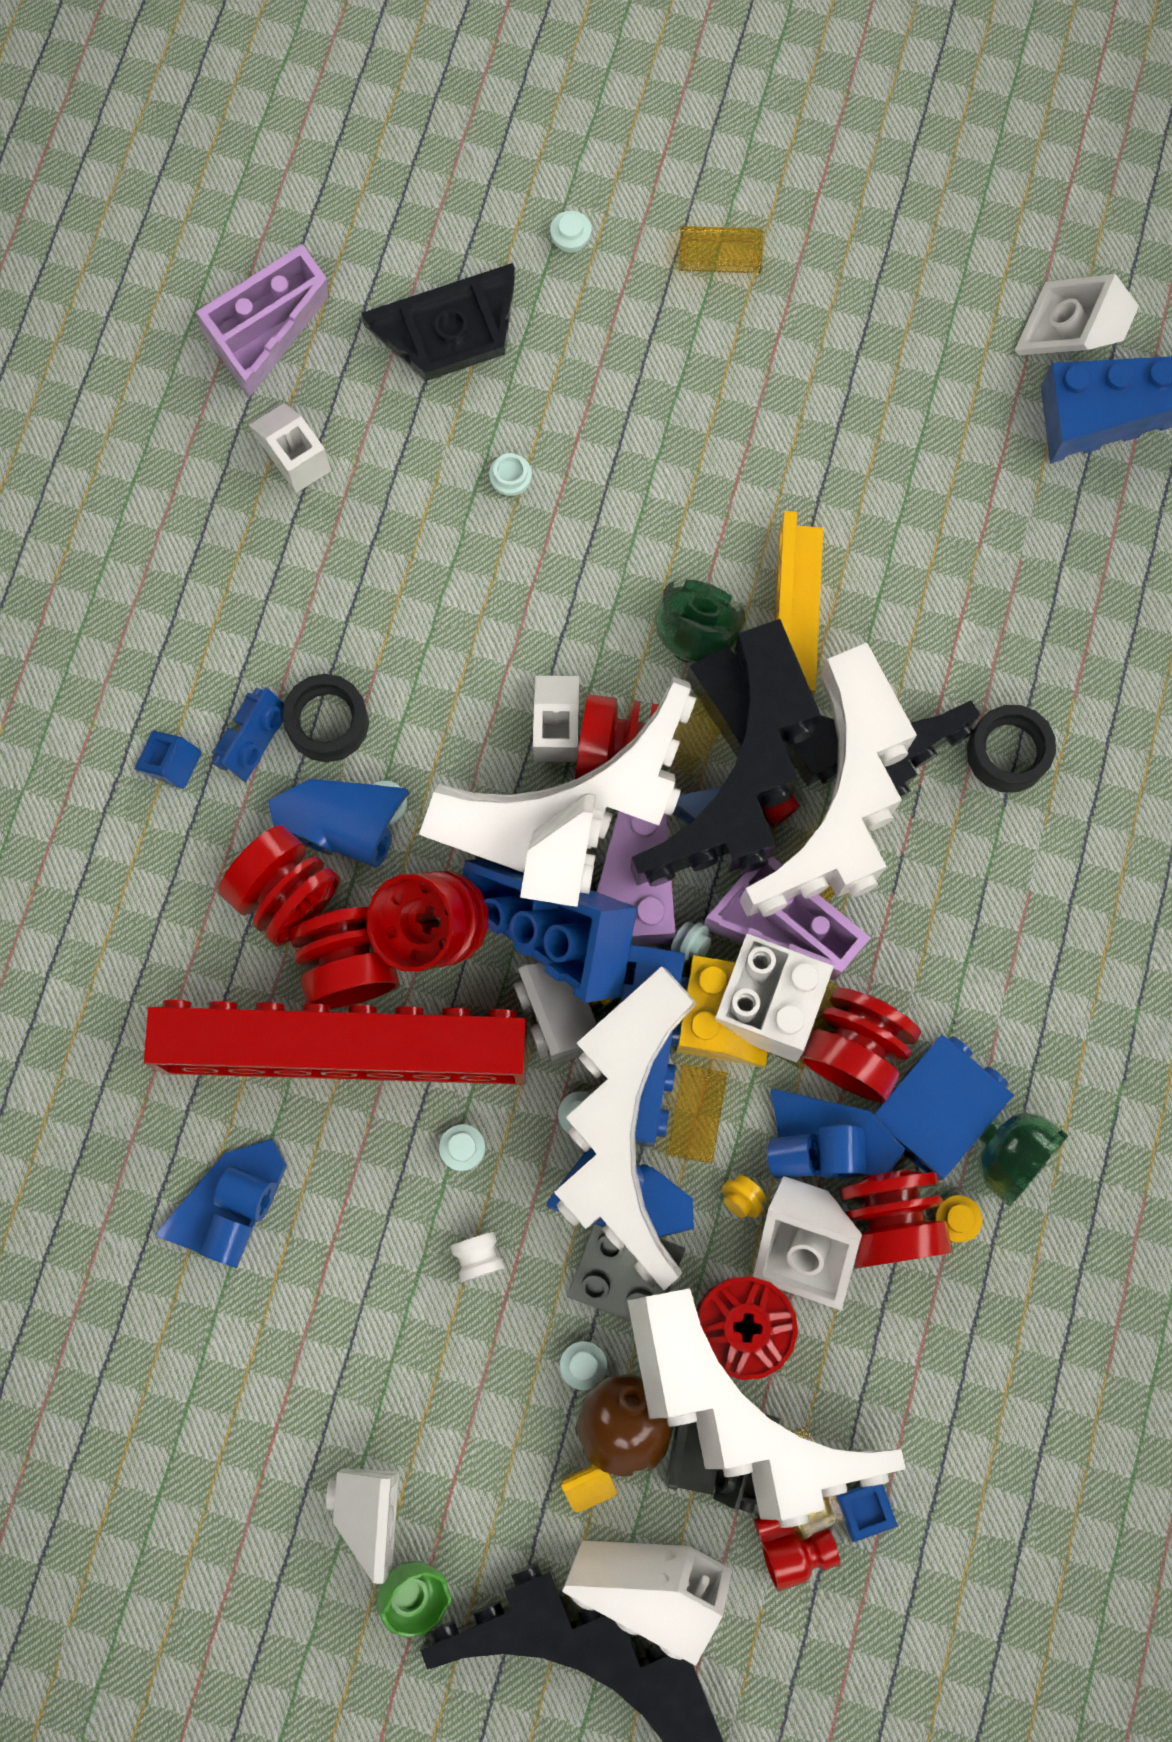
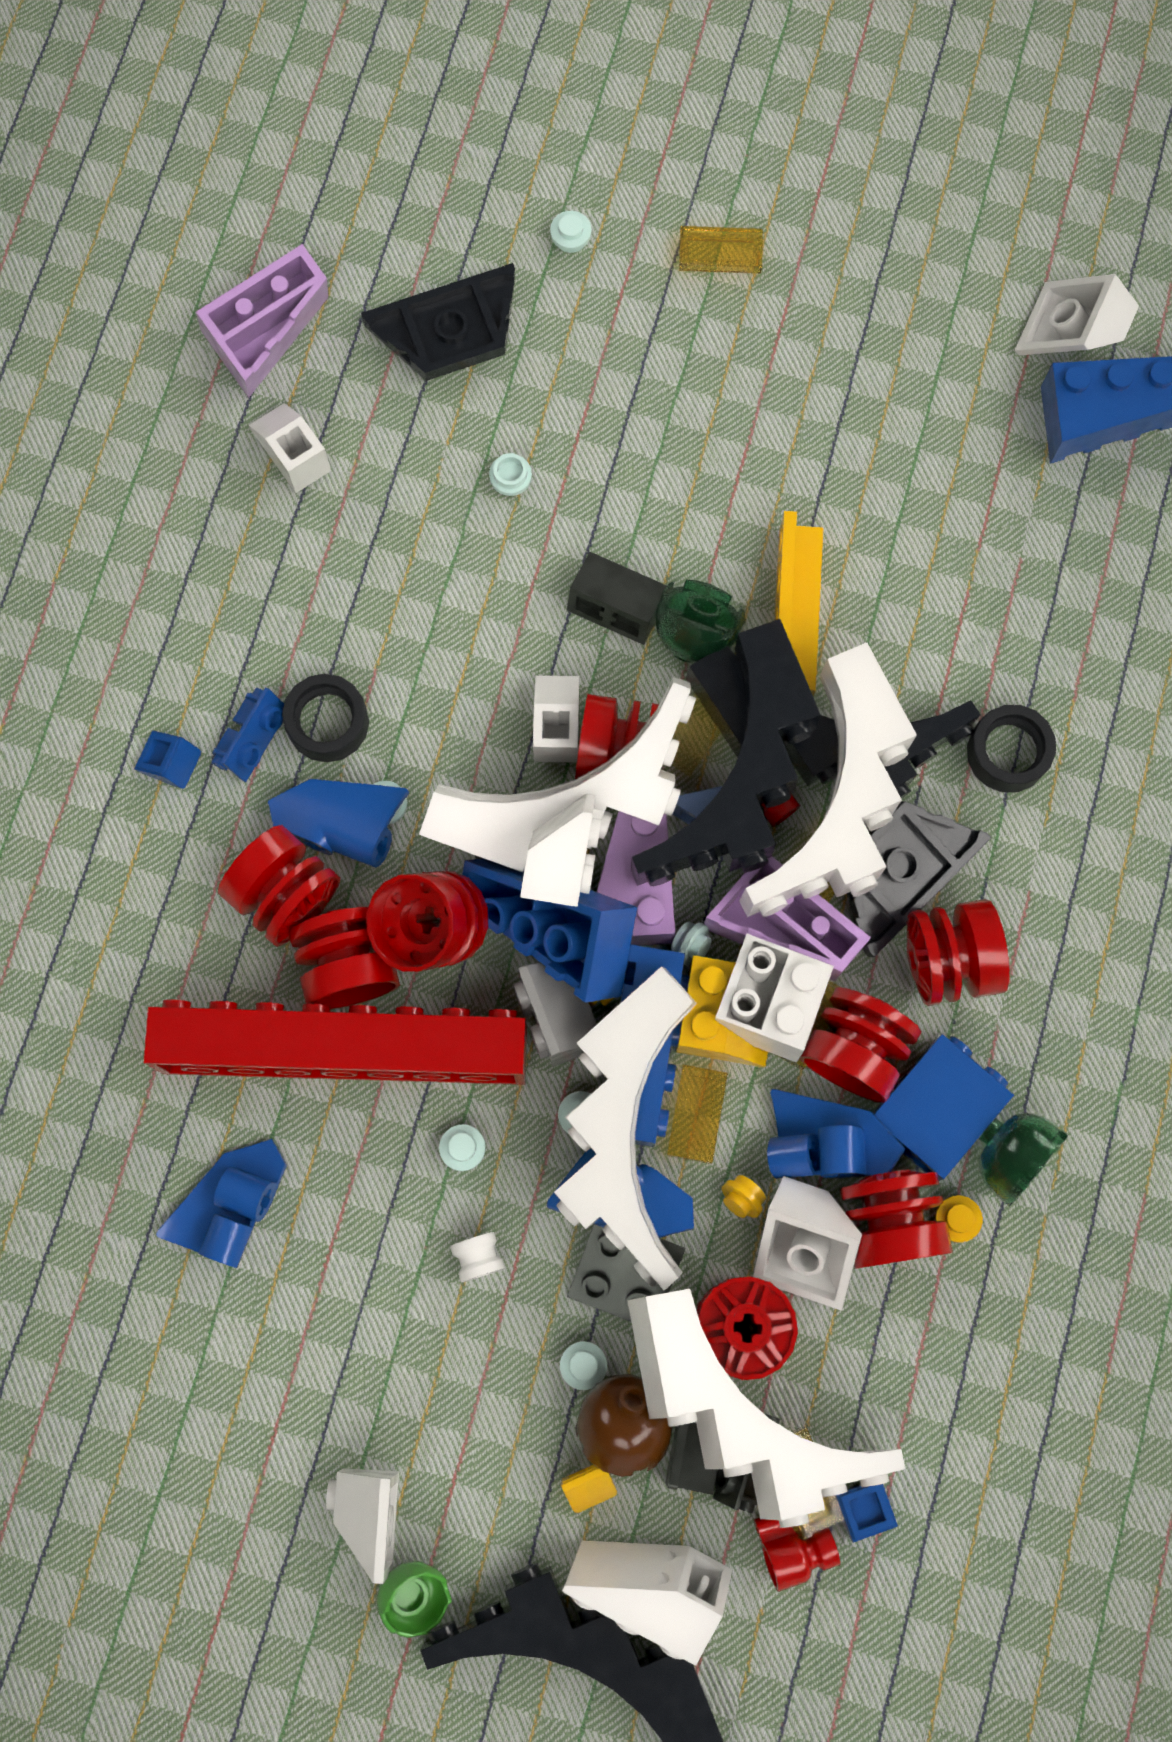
(615, 597): none -> pearl dark grey hinge
(920, 859): none -> wing
(963, 950): none -> red wheel

